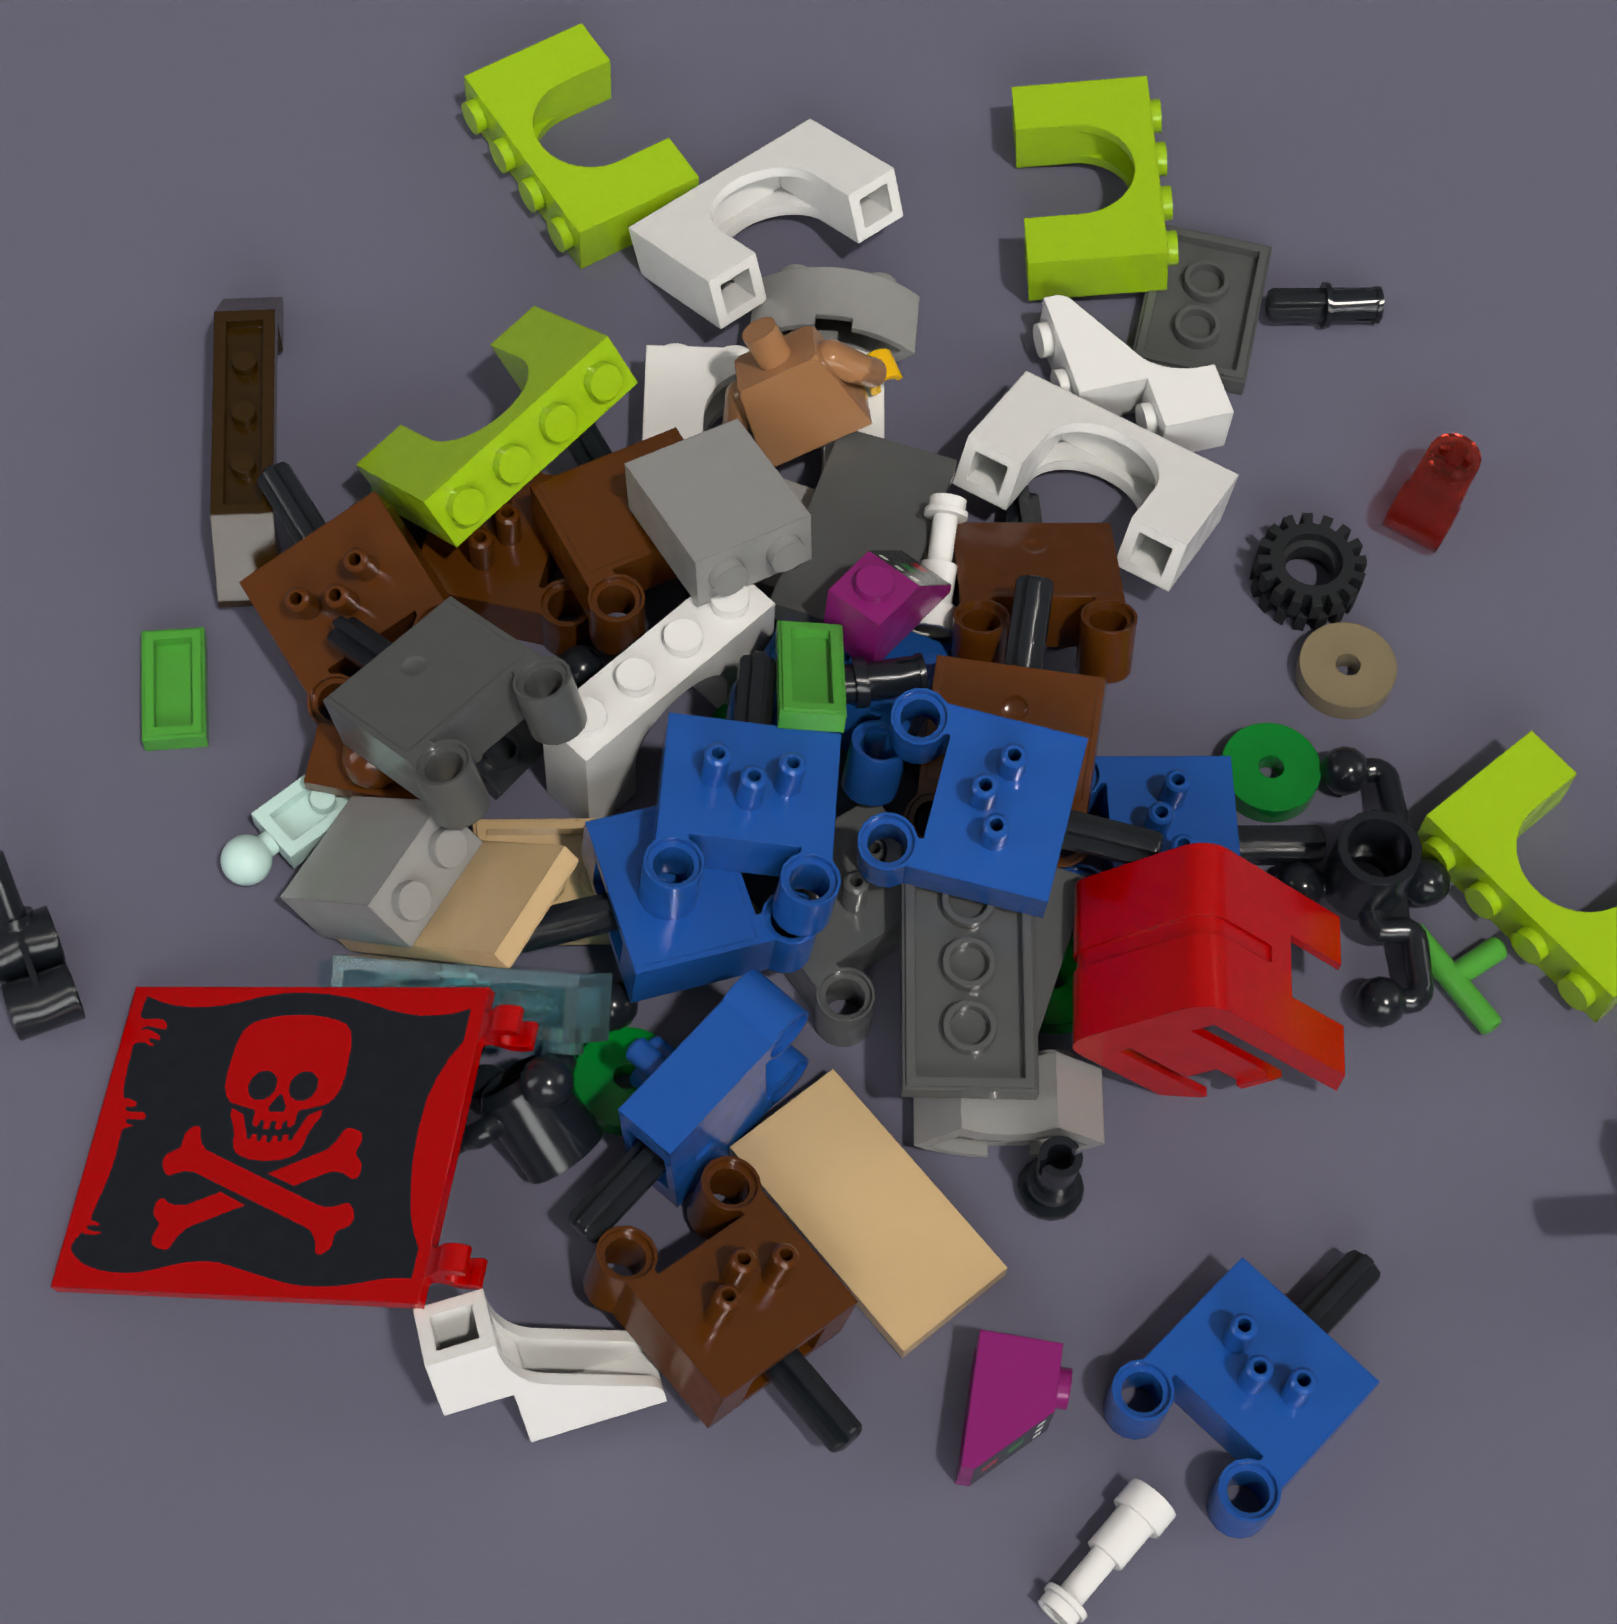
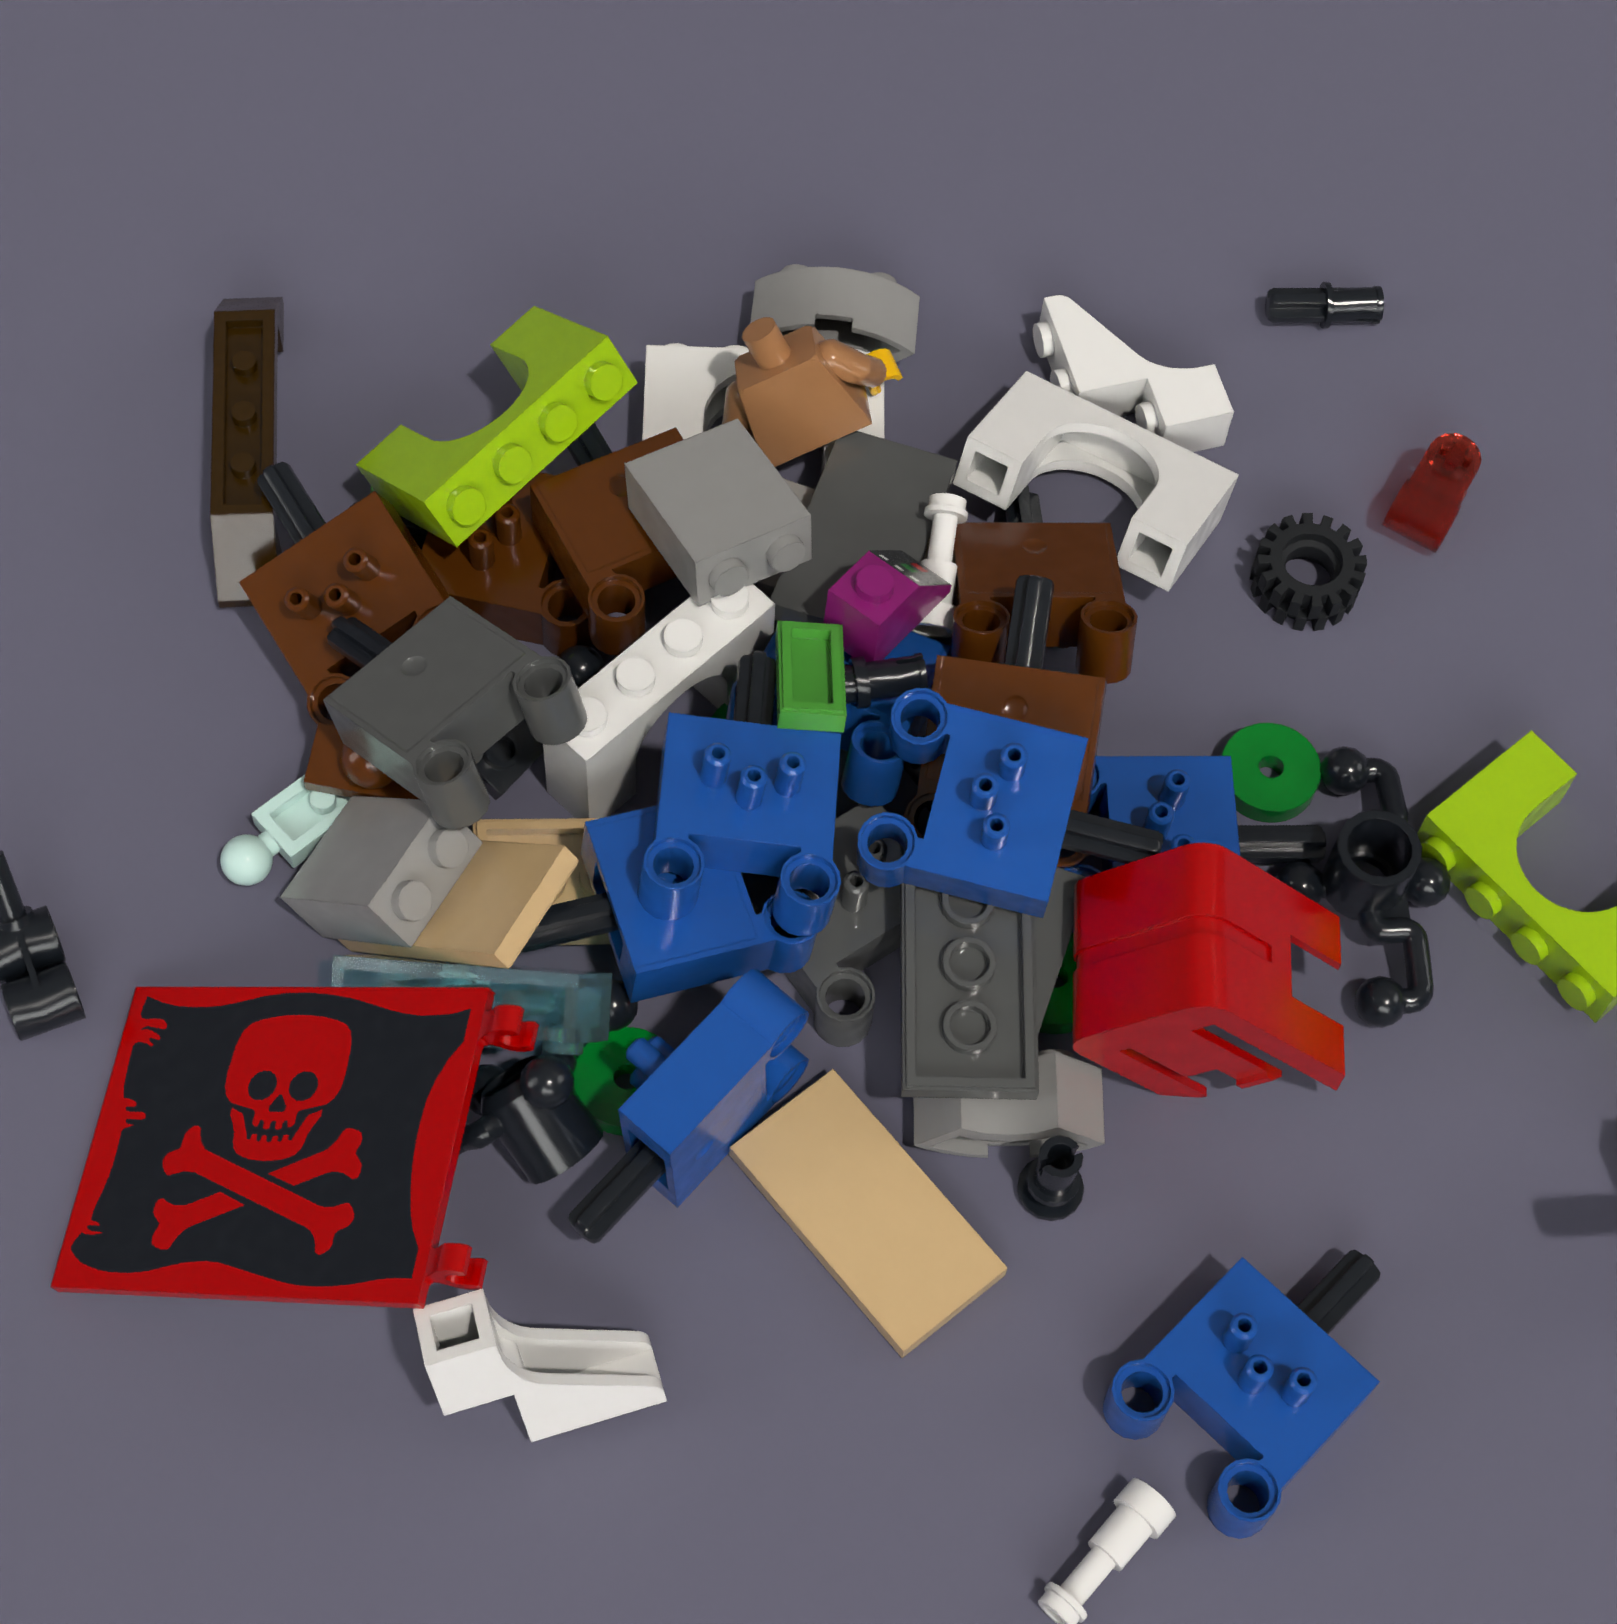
(174, 689): bright green tile -> none
(583, 206): lime arch -> none
(732, 1308): reddish brown piece -> none
(804, 172): white arch -> none
(1009, 1399): magenta slope -> none
(1108, 127): lime arch -> none
(1207, 307): dark grey tile -> none
(1343, 694): dark tan piece -> none
(1457, 975): bright green piece -> none

